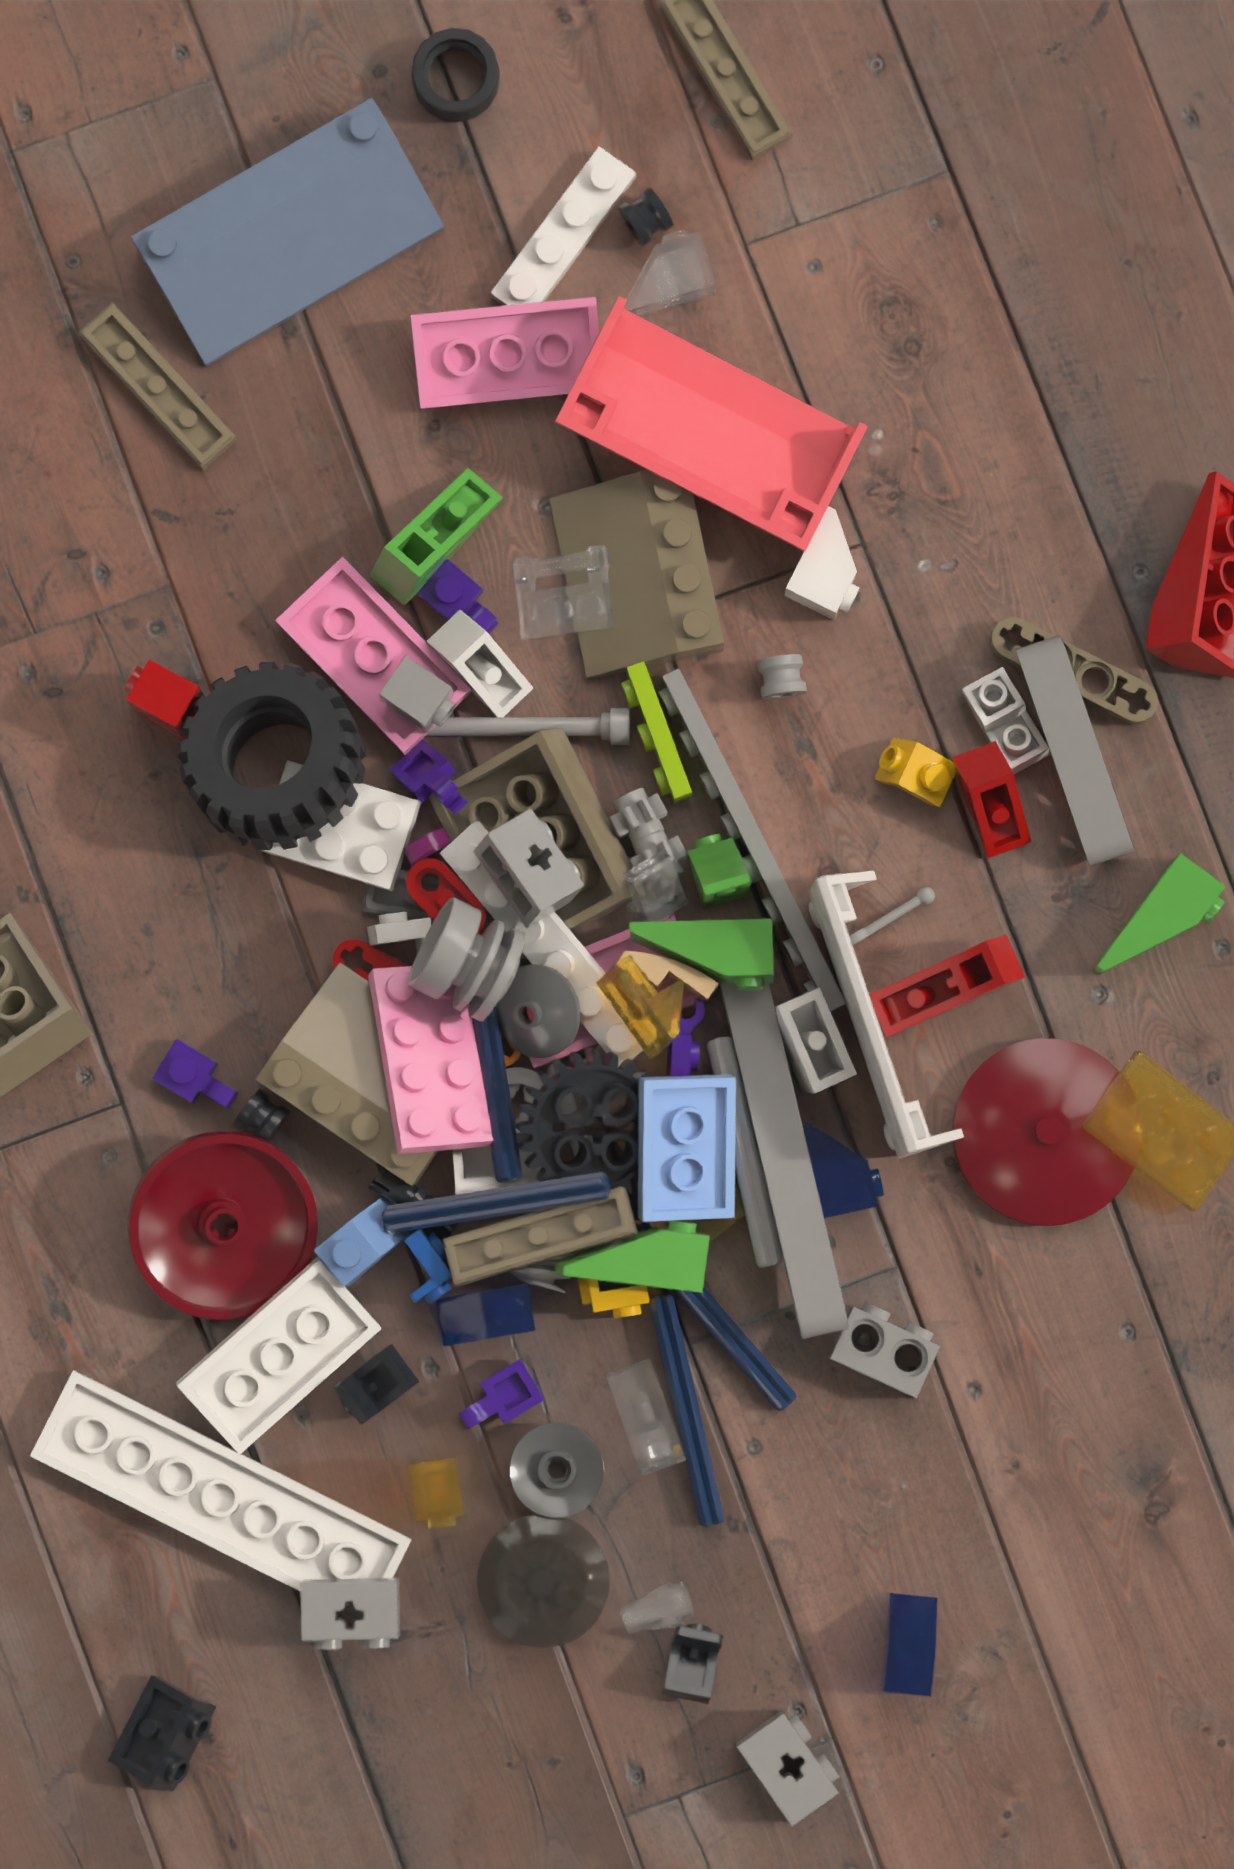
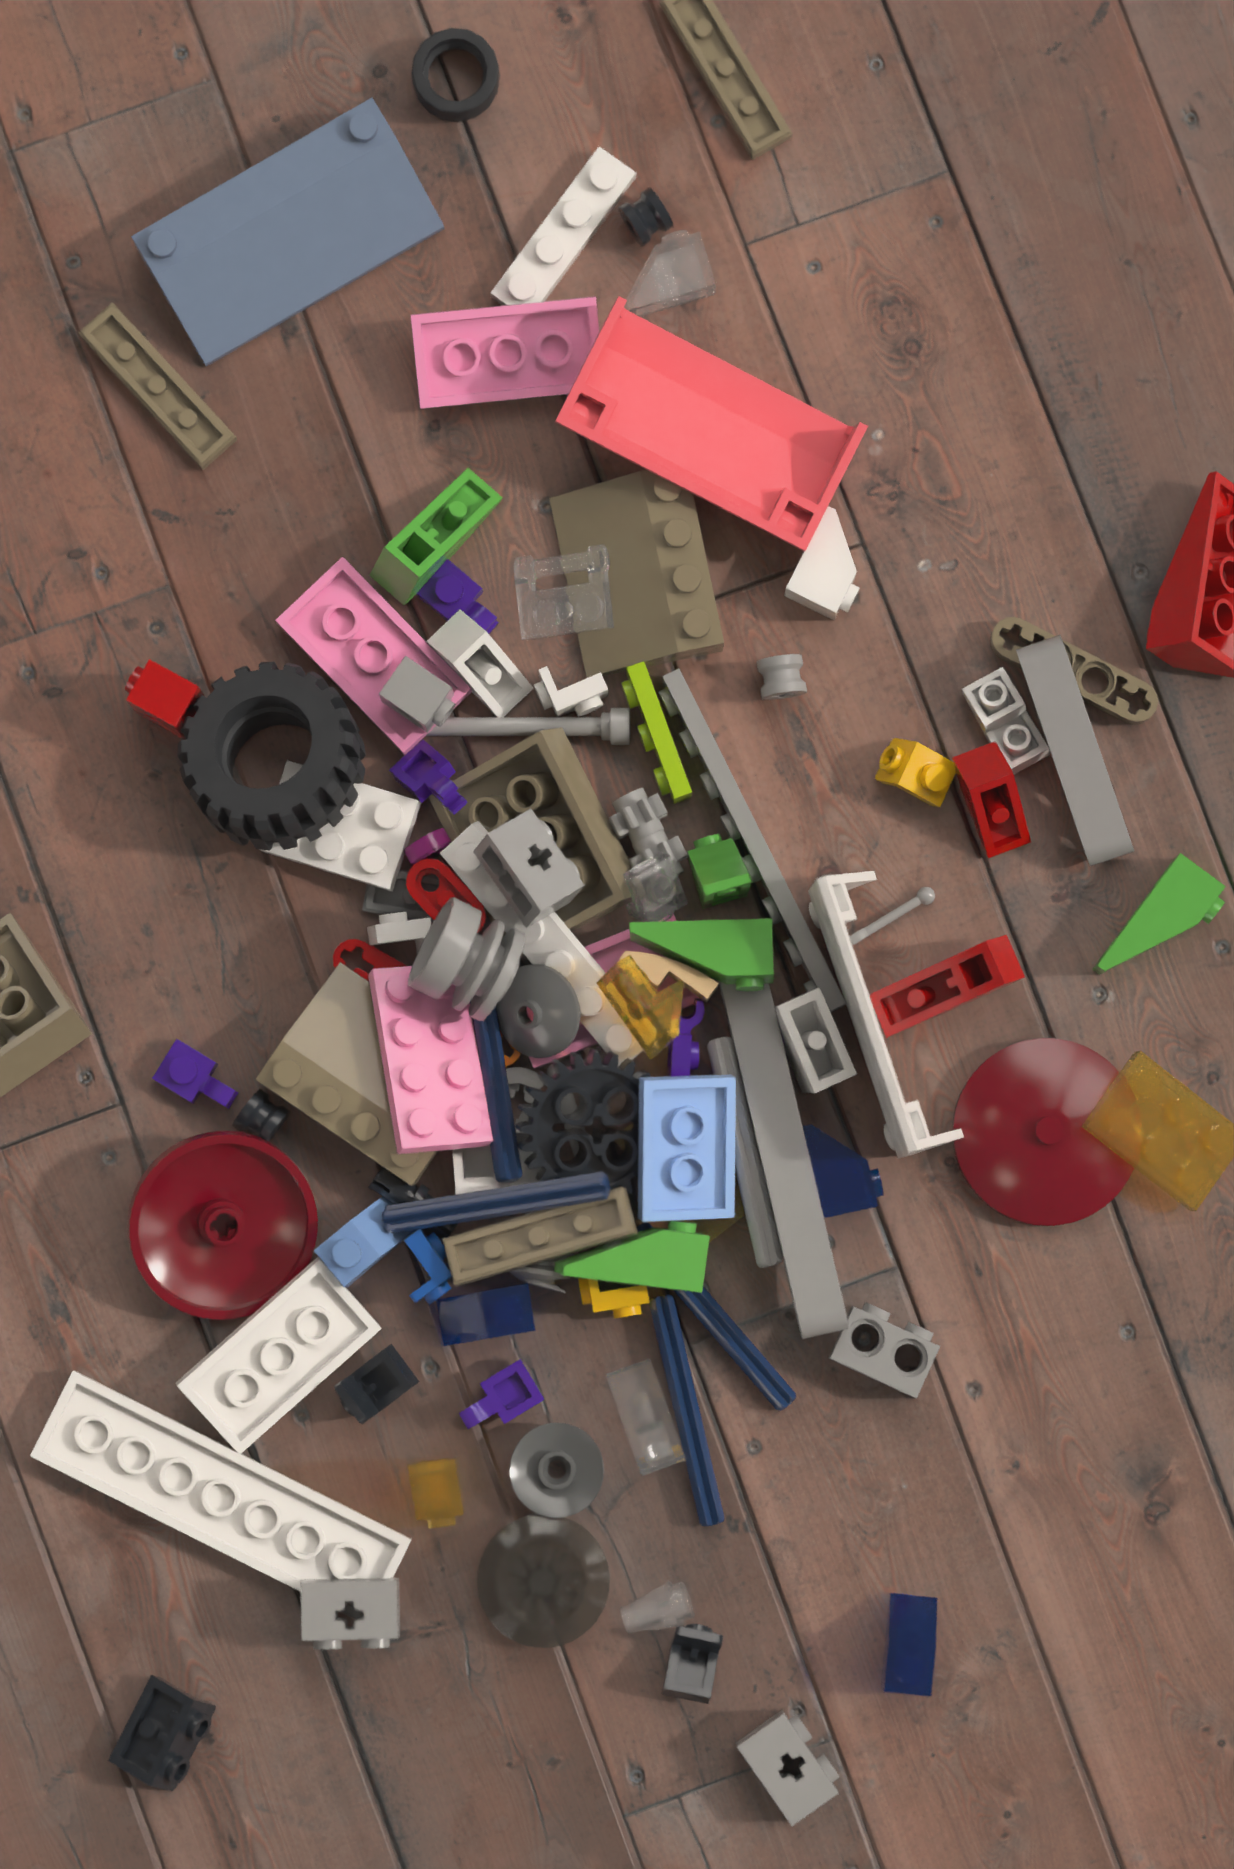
(579, 697): none -> white bracket

